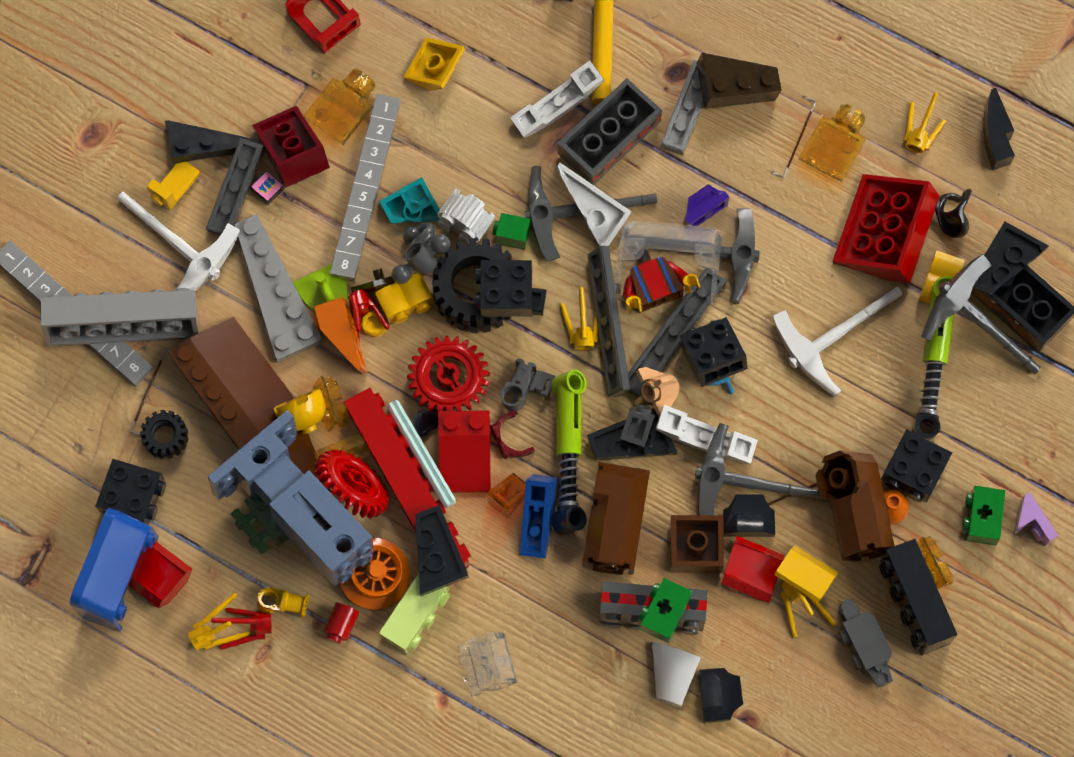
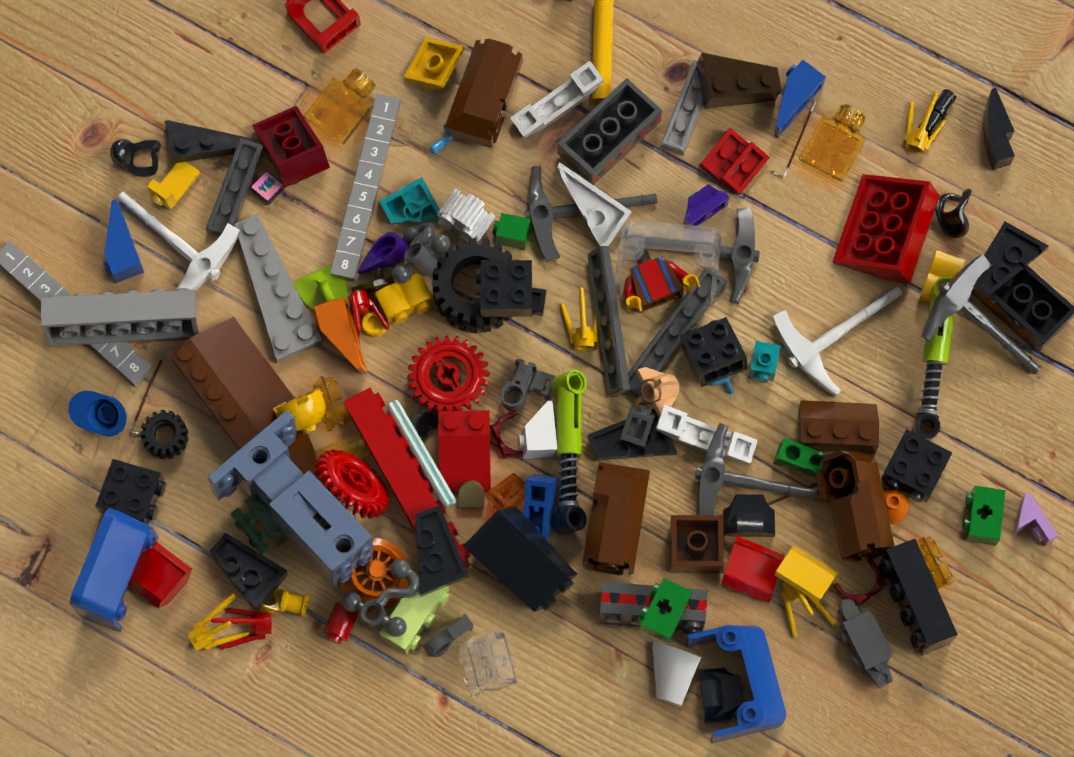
(97, 413): none -> blue piece
(119, 248): none -> blue slope
(123, 151): none -> black piece
(248, 570): none -> black wing
(385, 252): none -> dark purple piece
(395, 626): none -> dark grey piece
(440, 144): none -> dark azure piece
(445, 638): none -> dark grey piece
(471, 494): none -> olive tile
(484, 93): none -> reddish brown brick
(521, 558): none -> black slope
(539, 434): none -> white slope
(734, 161): none -> red slope
(764, 361): none -> teal brick
(767, 708): none -> blue windscreen
(798, 457): none -> green leg
(801, 86): none -> blue slope
(839, 426): none -> reddish brown slope
(860, 599): none -> dark red cap
(939, 111): none -> black pin

